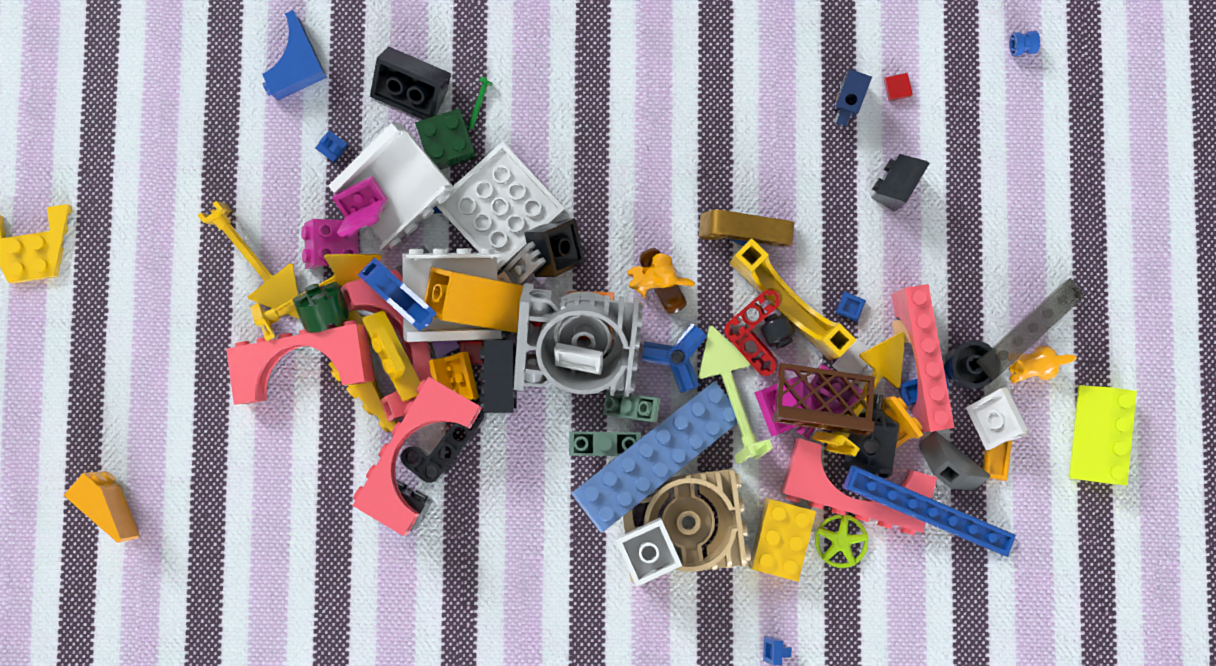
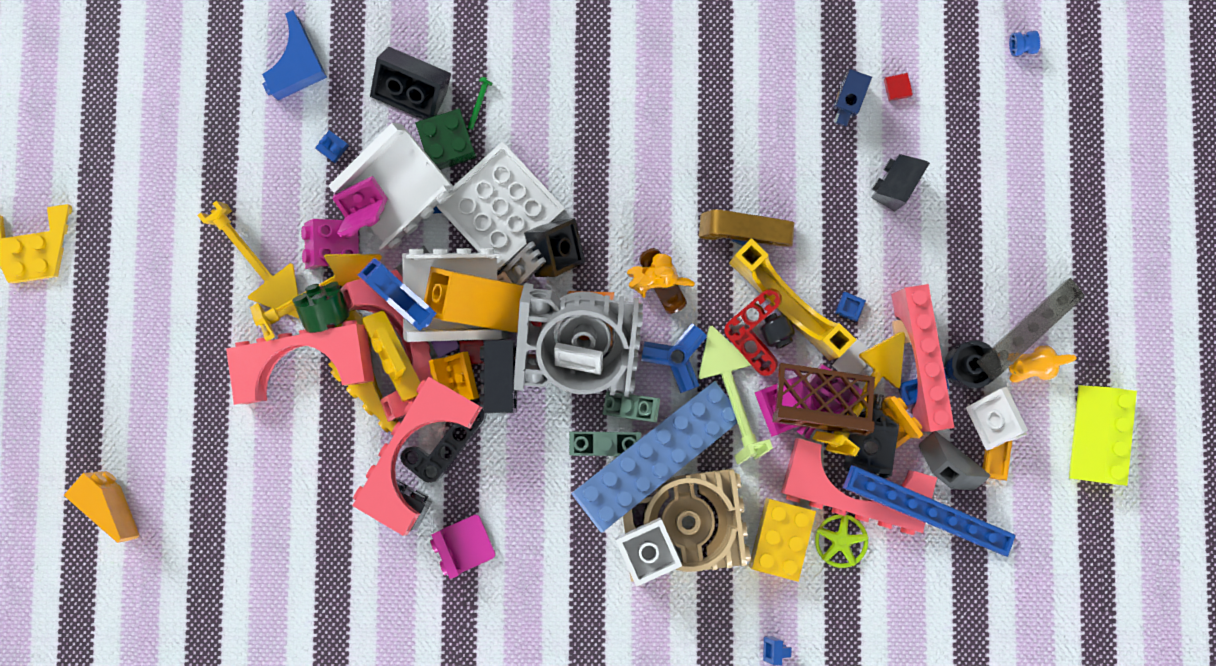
(462, 546): none -> dark pink bracket

